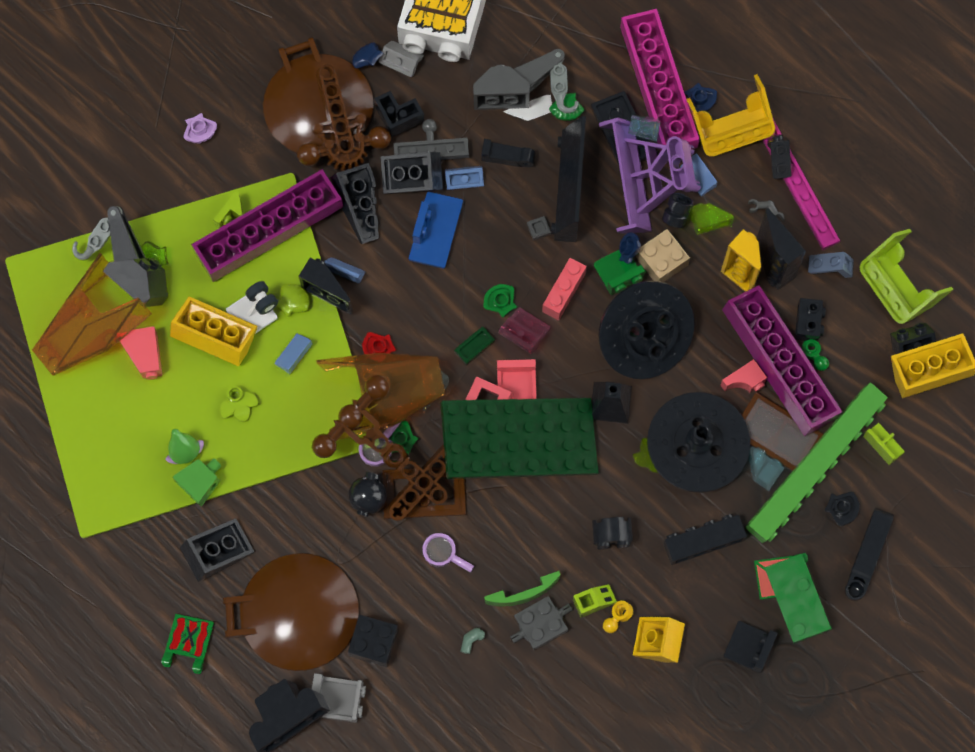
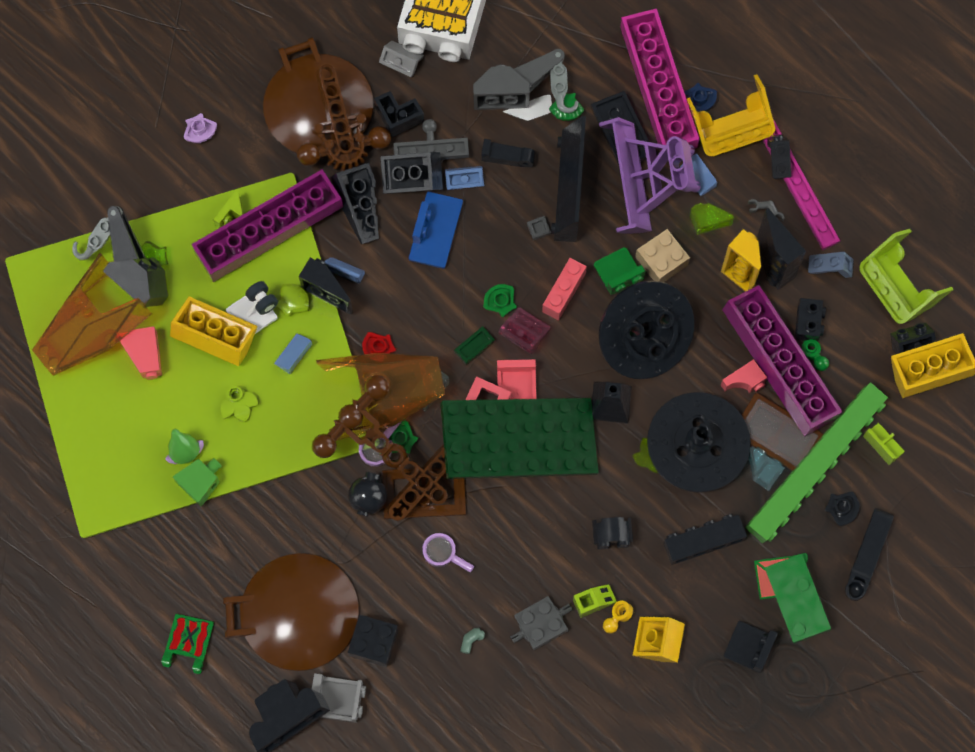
(216, 549): black slope -> none
(367, 55): dark blue animal -> none
(499, 598): bright green slope -> none
(629, 247): dark blue animal -> none
(644, 127): clear light blue slope -> none
(677, 212): black wheel -> none

